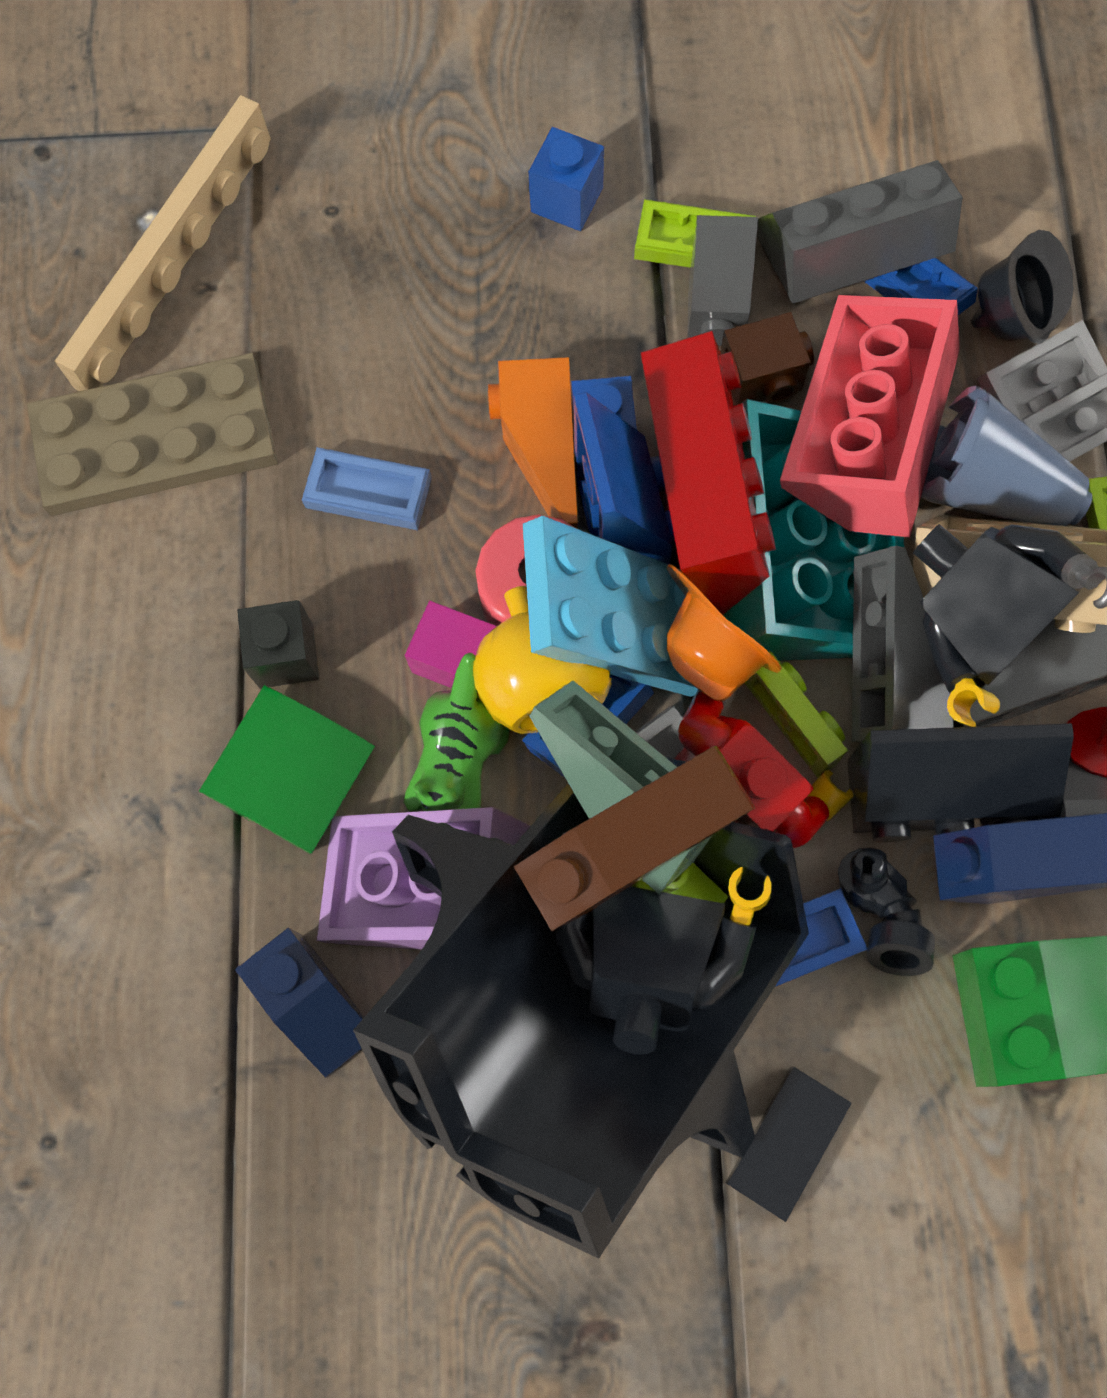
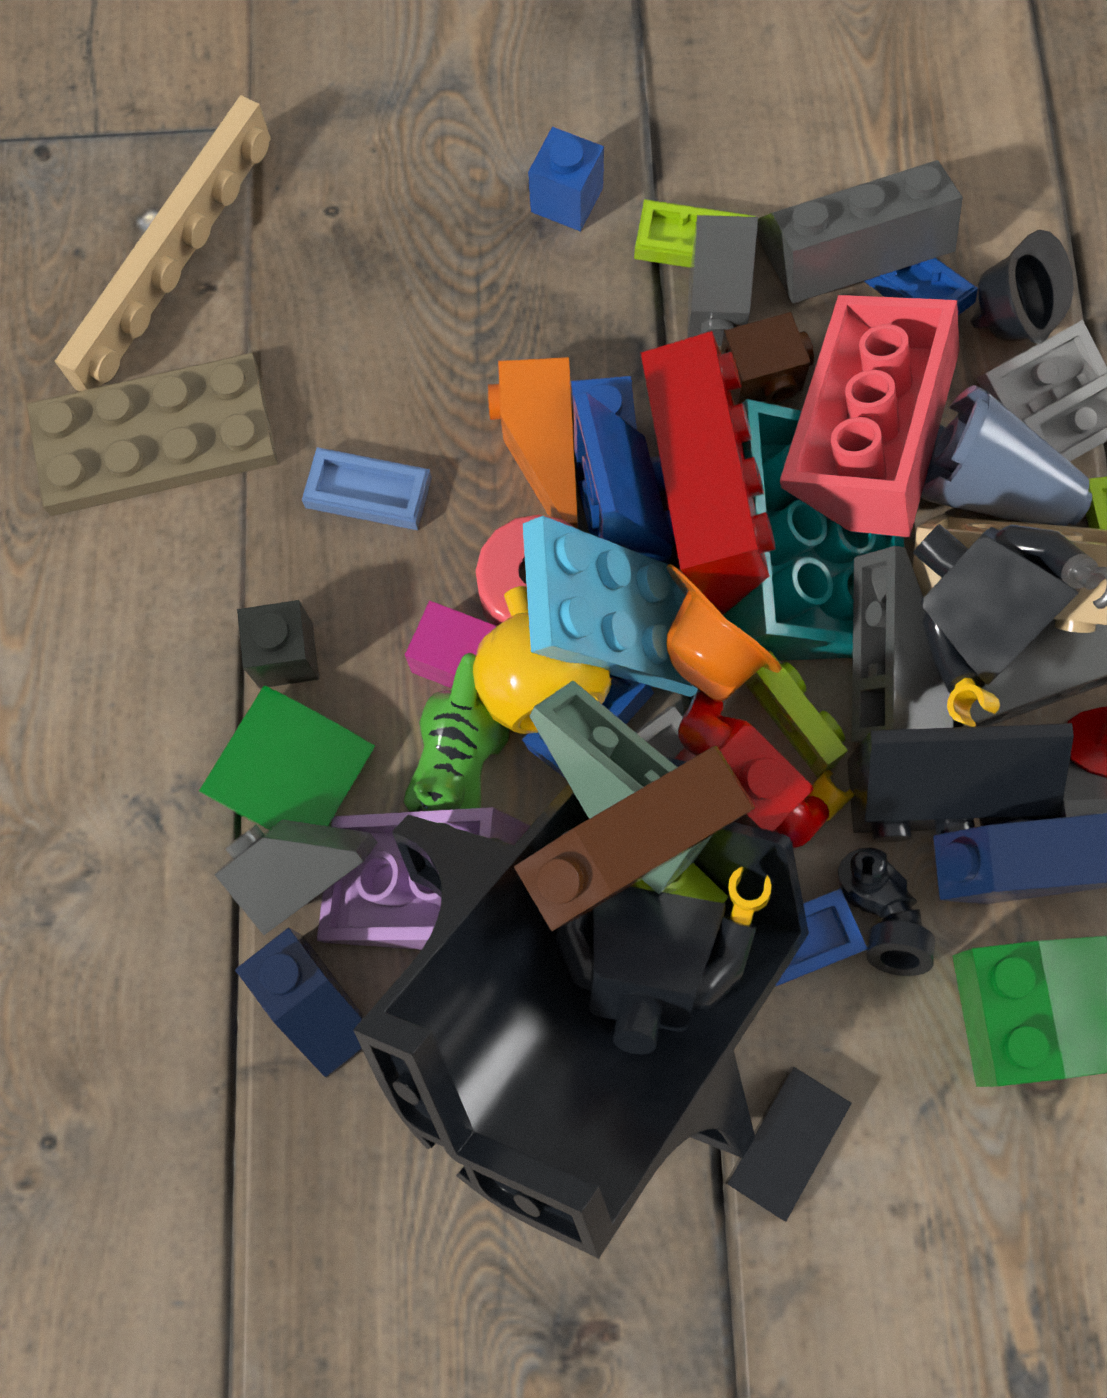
(289, 867): none -> dark grey slope

